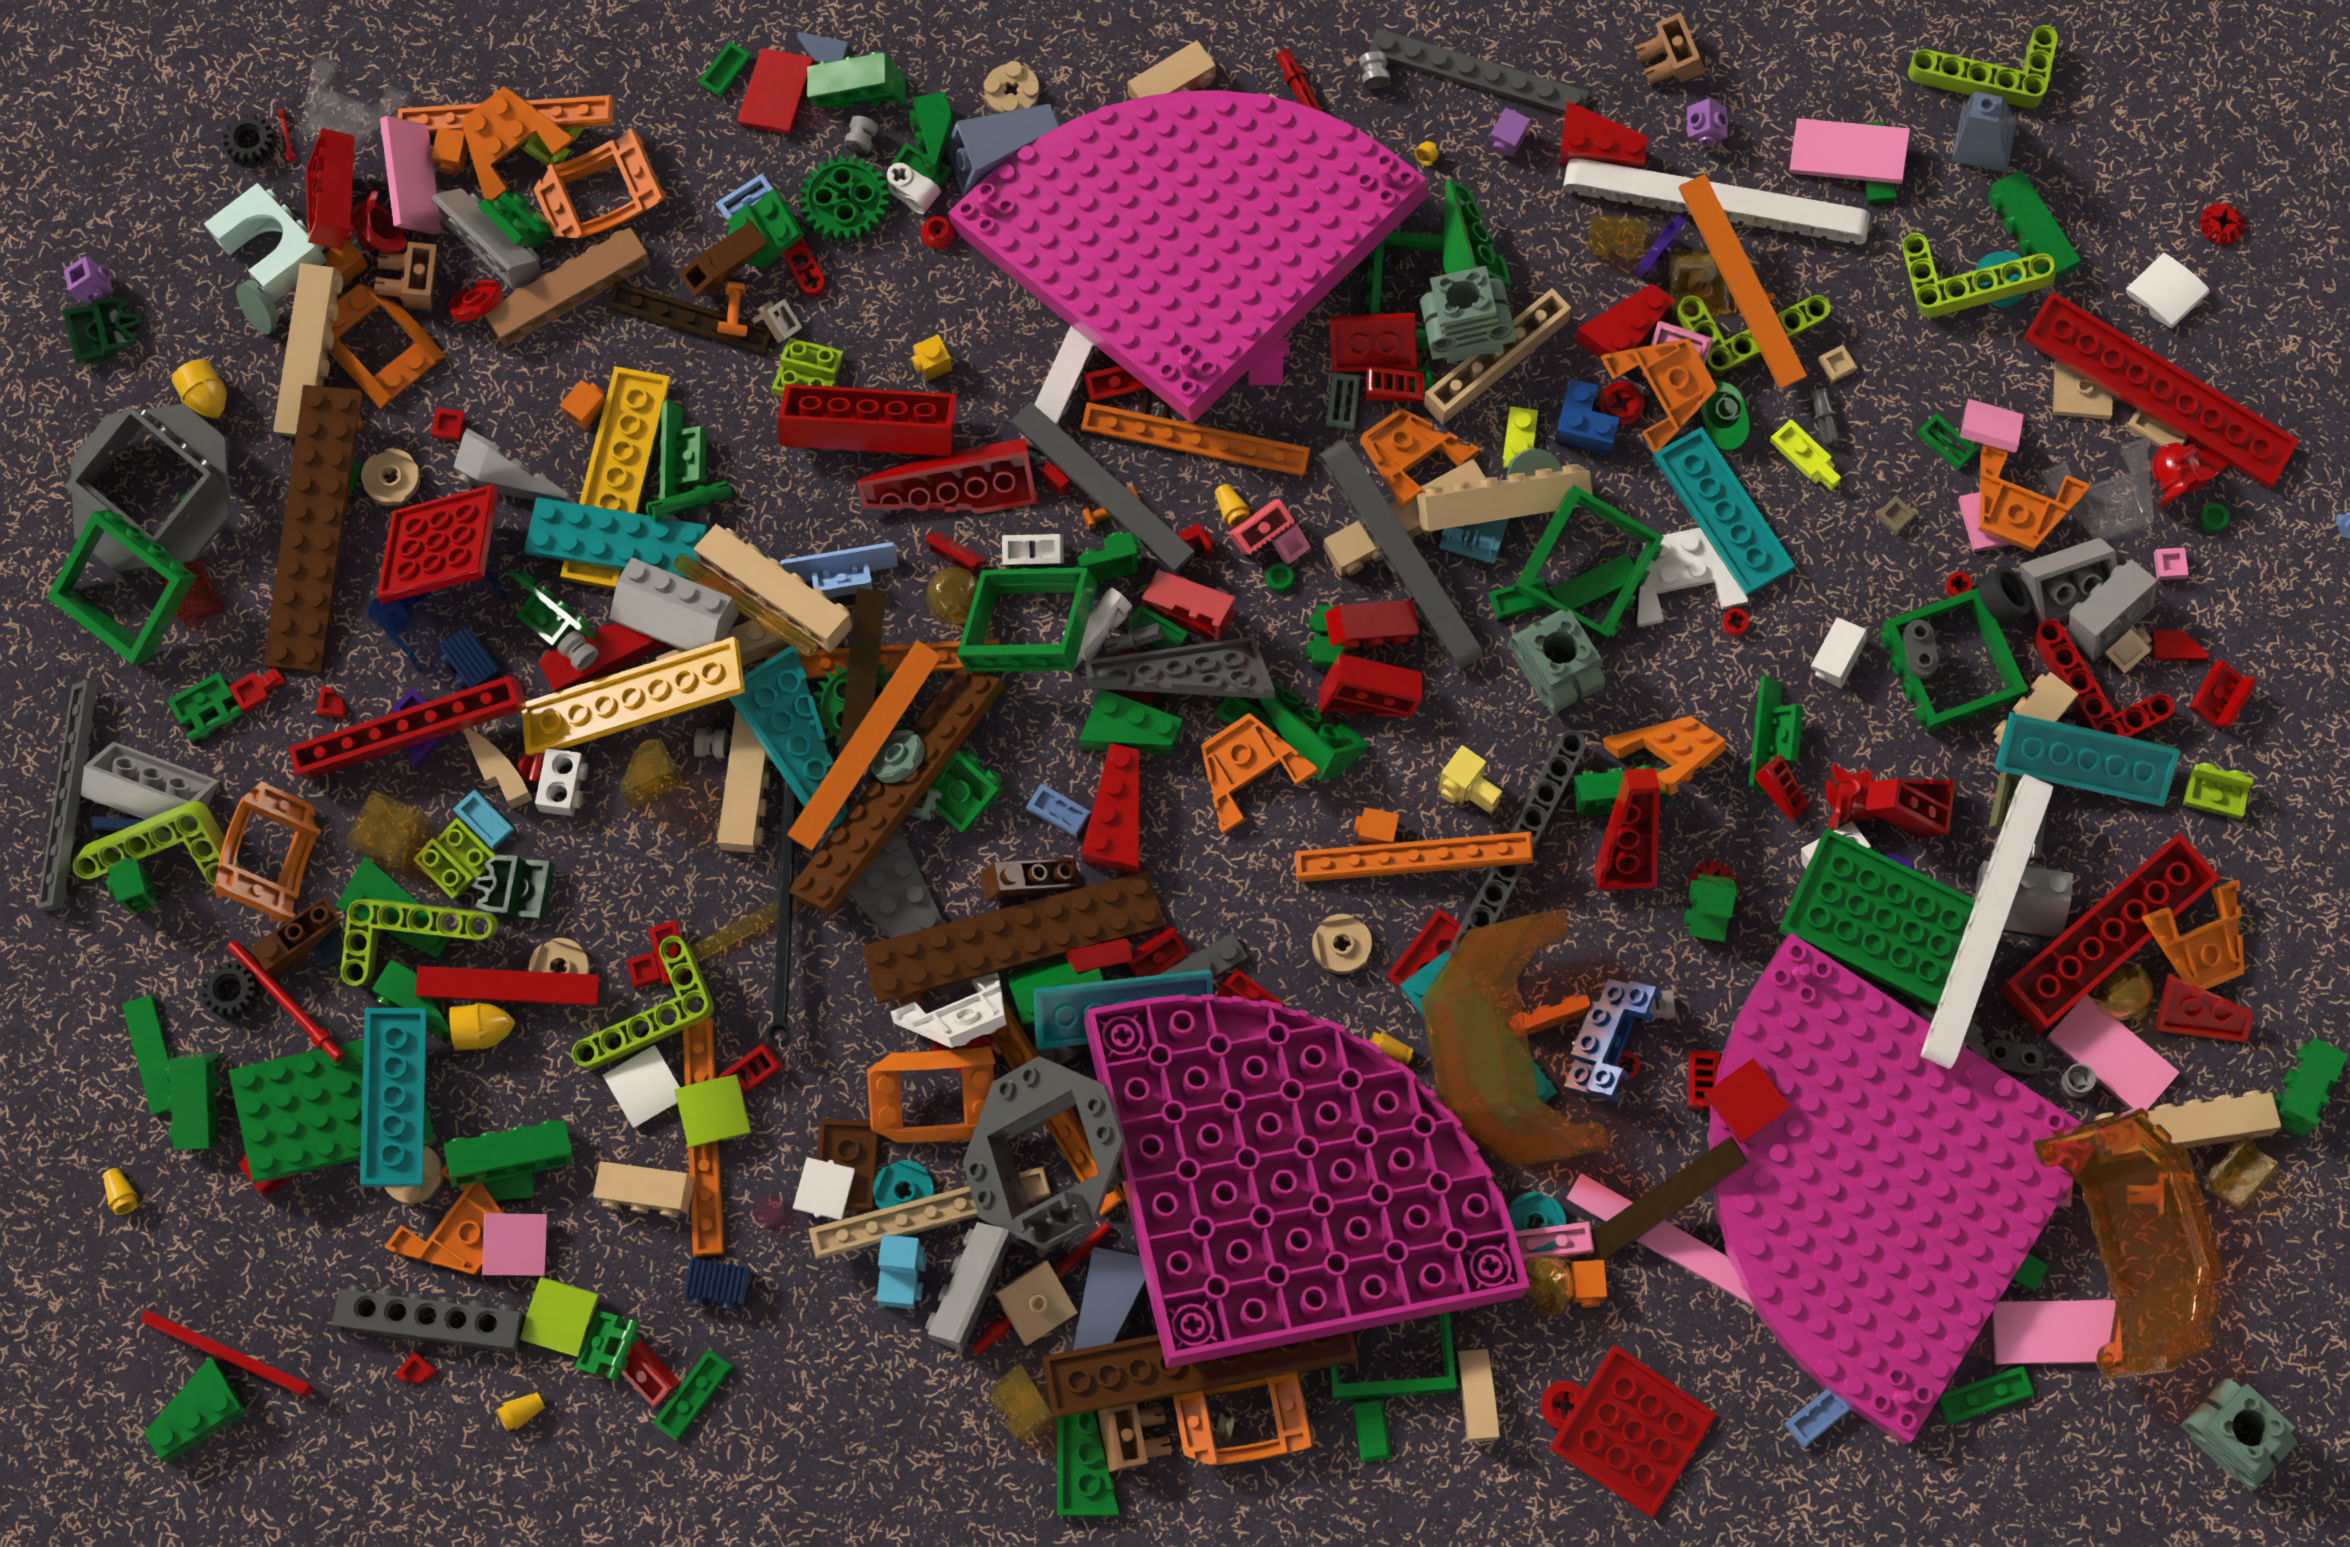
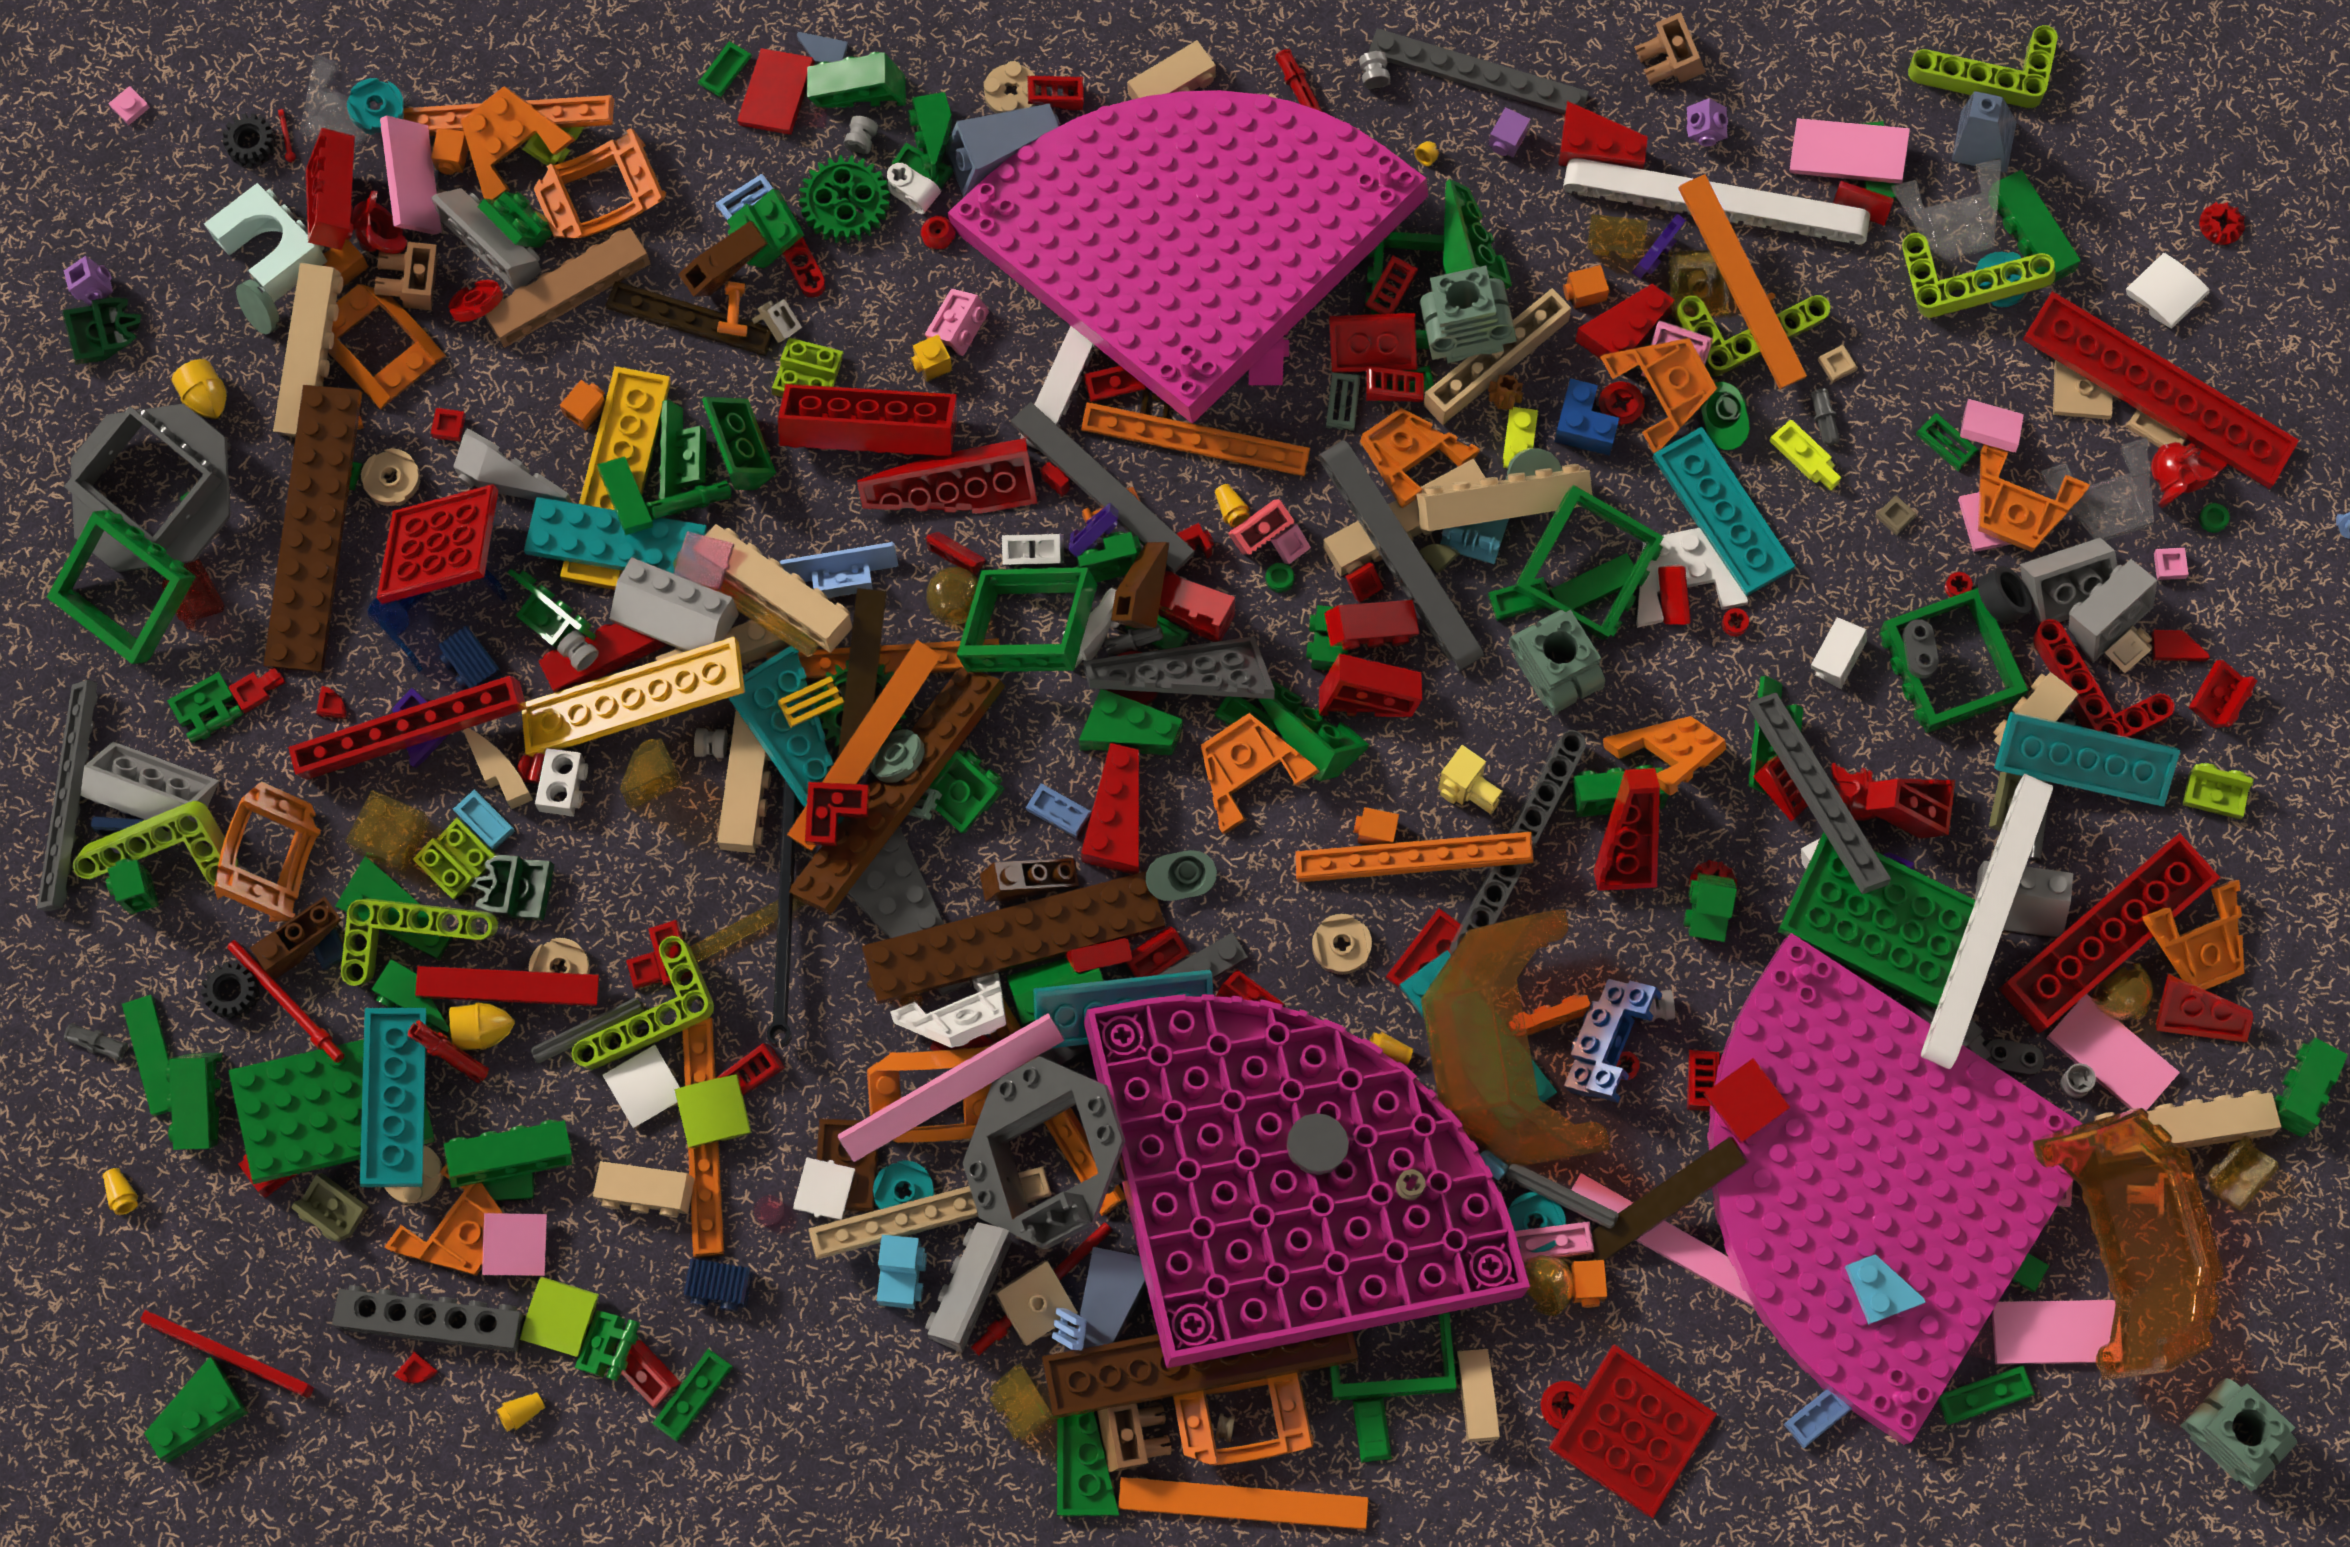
(95, 1041): none -> dark grey pin
(129, 105): none -> bright pink plate
(330, 1208): none -> olive bracket
(380, 92): none -> teal plate
(438, 1045): none -> red pin
(570, 1037): none -> dark grey axle
(625, 495): none -> green tile
(704, 560): none -> clear pink piece
(739, 441): none -> green slope
(829, 802): none -> red brick
(832, 691): none -> yellow tile
(950, 1087): none -> bright pink tile
(958, 320): none -> bright pink bracket
(1062, 82): none -> red slope
(1062, 1324): none -> light blue tile
(1098, 524): none -> dark purple wing
(1140, 591): none -> reddish brown slope
(1181, 875): none -> sand green piece
(1243, 1503): none -> orange tile
(1317, 1143): none -> dark grey tile
(1364, 582): none -> red tile
(1402, 266): none -> red slope
(1420, 1184): none -> dark tan bush
(1439, 555): none -> olive tile
(1496, 1165): none -> medium azure tile
(1505, 392): none -> dark orange gear
(1562, 1195): none -> dark grey axle
(1586, 287): none -> orange brick
(1674, 594): none -> red slope
(1819, 793): none -> dark grey plate
(1875, 203): none -> red slope
(1880, 1289): none -> medium azure wing
(1957, 225): none -> clear wing

